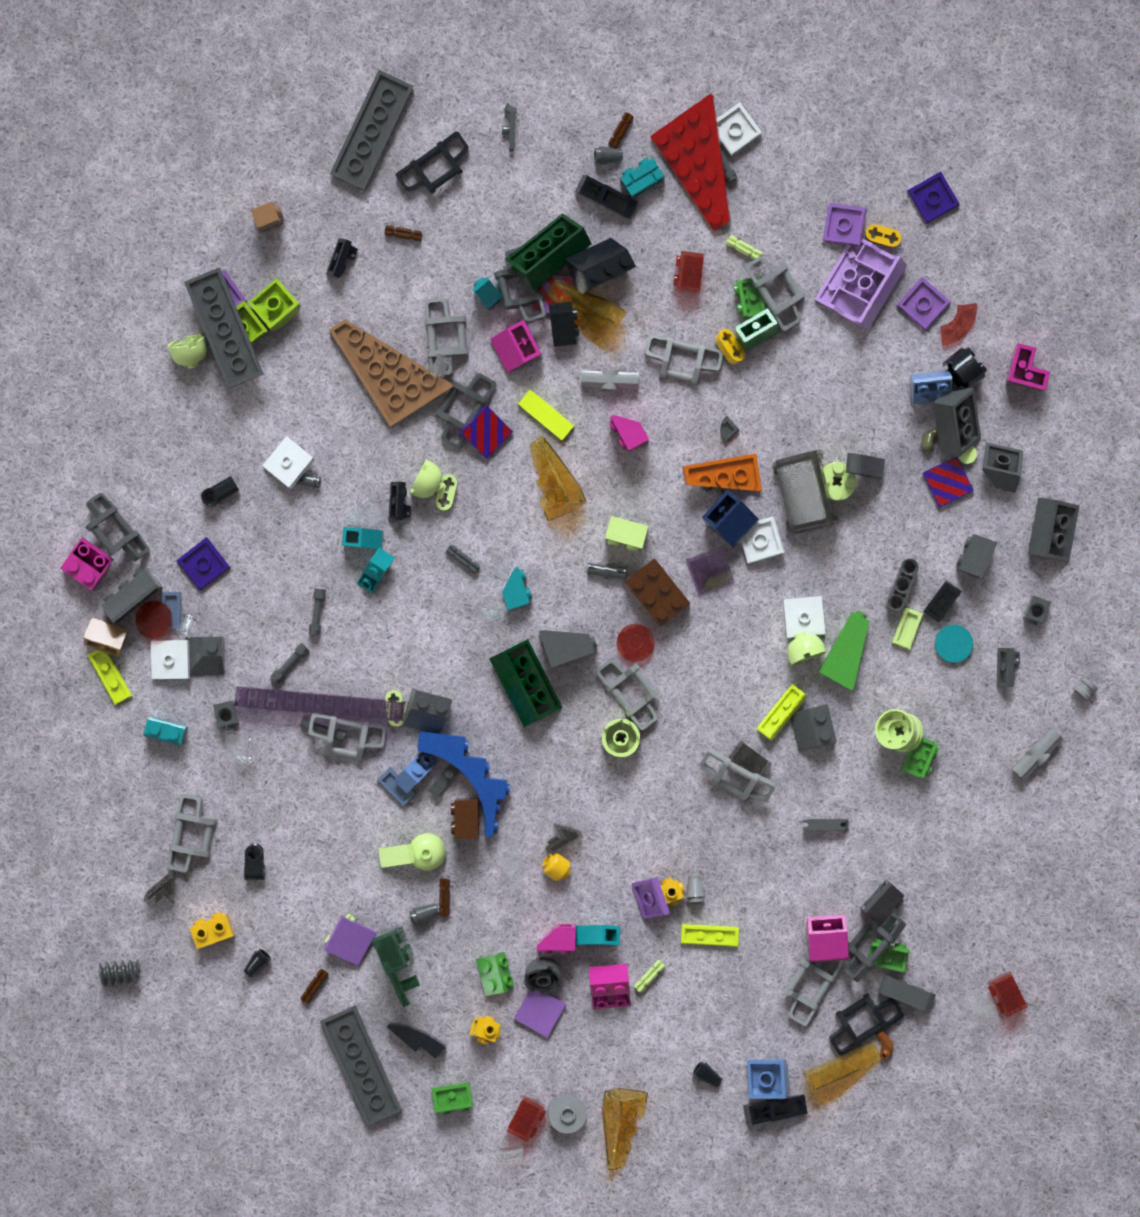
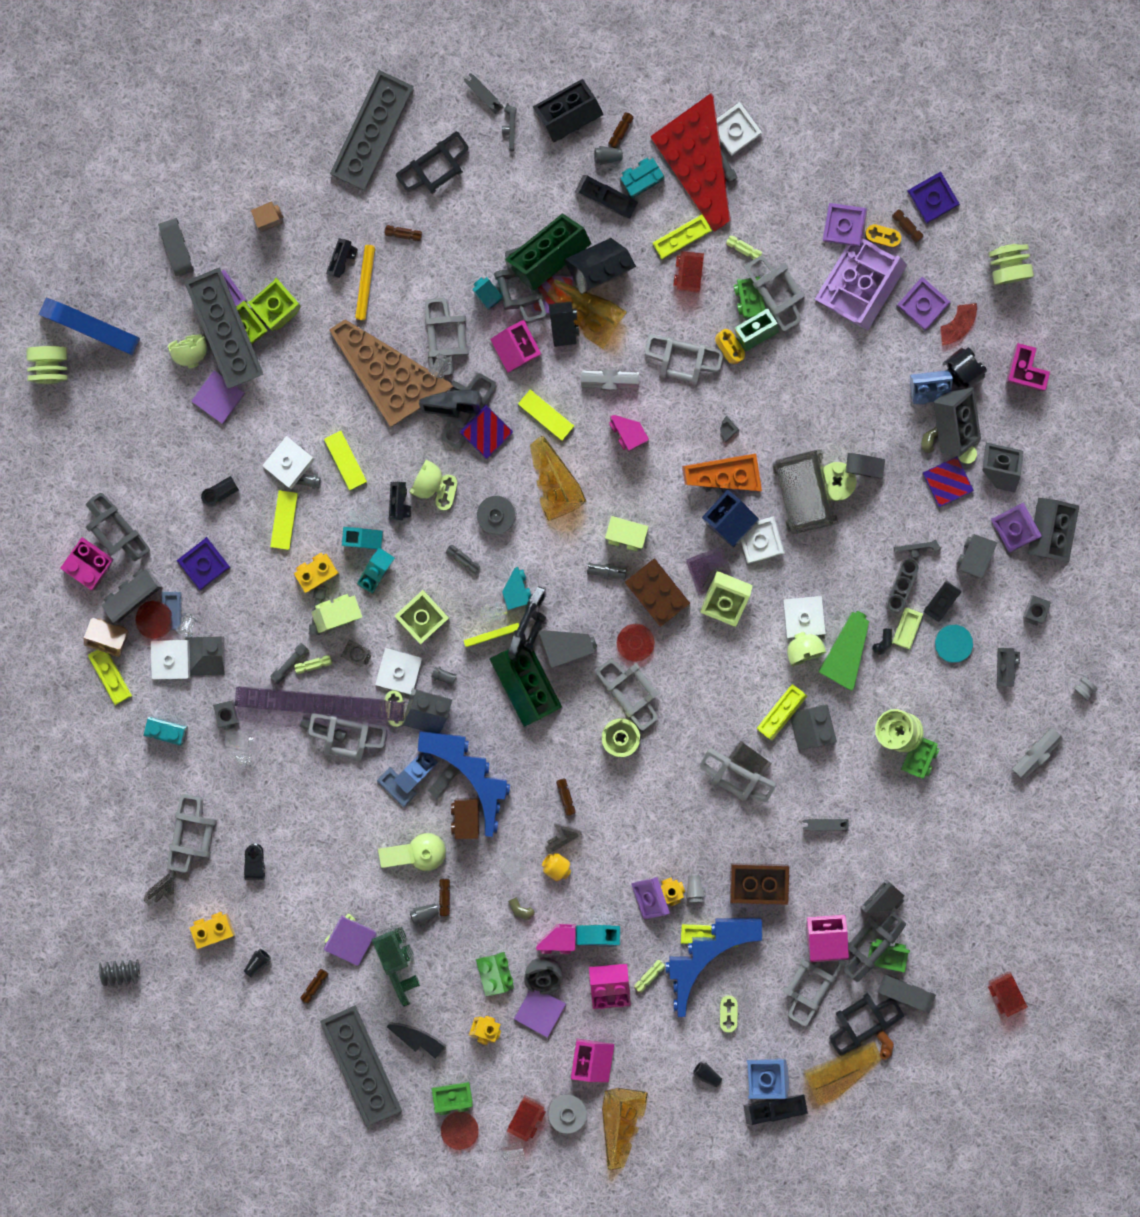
(47, 364): none -> yellowish green wheel
(89, 326): none -> blue beam
(176, 247): none -> dark grey beam
(217, 398): none -> medium lavender tile
(284, 520): none -> neon yellow tile
(313, 664): none -> yellowish green axle
(316, 572): none -> yellow brick
(332, 615): none -> yellowish green brick
(345, 460): none -> neon yellow tile
(347, 653): none -> clear smoke brick
(365, 281): none -> yellow axle
(398, 671): none -> white plate
(422, 617): none -> yellowish green brick
(444, 676): none -> dark grey pin
(452, 403): none -> black slope
(455, 1126): none -> clear red tile
(484, 94): none -> dark grey piece
(491, 635): none -> neon yellow tile
(496, 514): none -> dark grey piece
(519, 911): none -> olive arm
(532, 611): none -> black bar
(565, 796): none -> reddish brown axle
(568, 110): none -> black slope
(592, 1061): none -> dark pink slope
(682, 237): none -> neon yellow tile
(726, 598): none -> yellowish green brick
(727, 934): none -> blue arch
(733, 1014): none -> yellowish green beam
(759, 883): none -> reddish brown brick
(885, 644): none -> black arm
(907, 225): none -> reddish brown axle
(914, 548): none -> dark grey piece
(1011, 264): none -> yellowish green wheel
(1016, 527): none -> medium lavender tile

